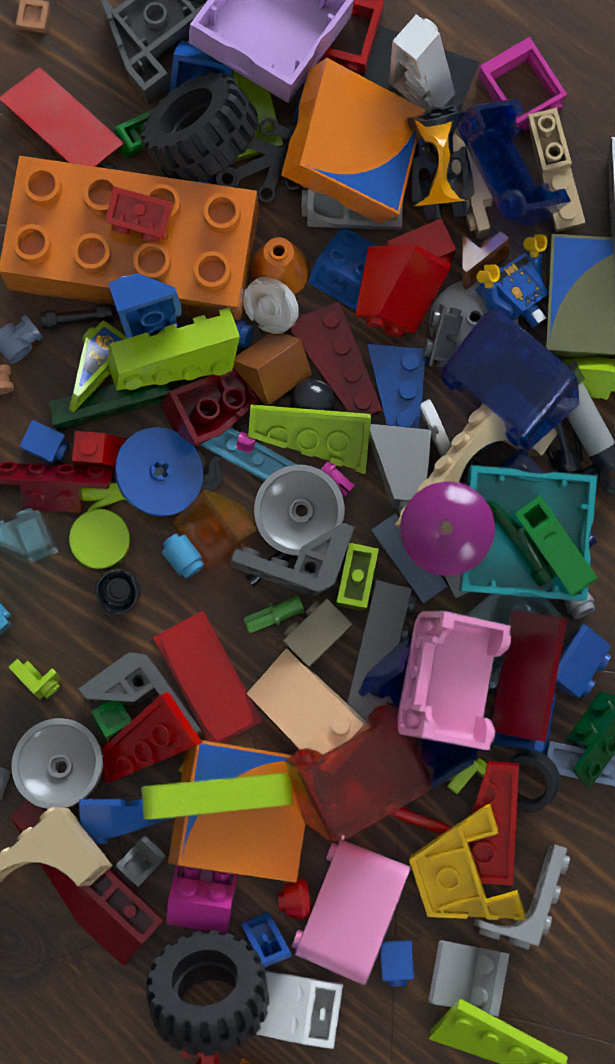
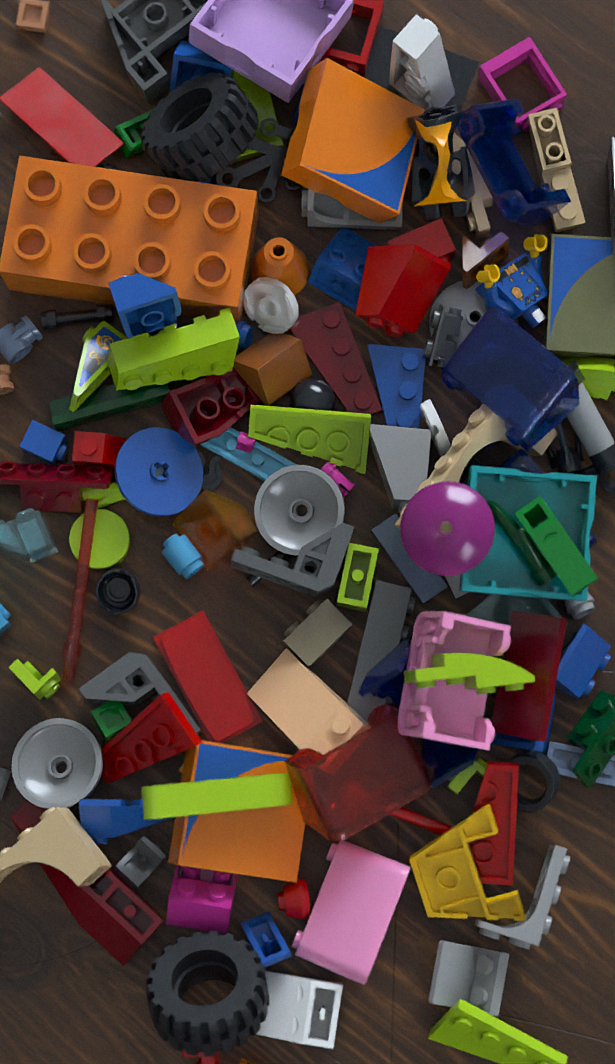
(72, 648): none -> clear red bar
(139, 213): red bracket -> none
(273, 614): bright green axle -> none
(396, 962): blue brick -> none
(473, 670): none -> lime slope

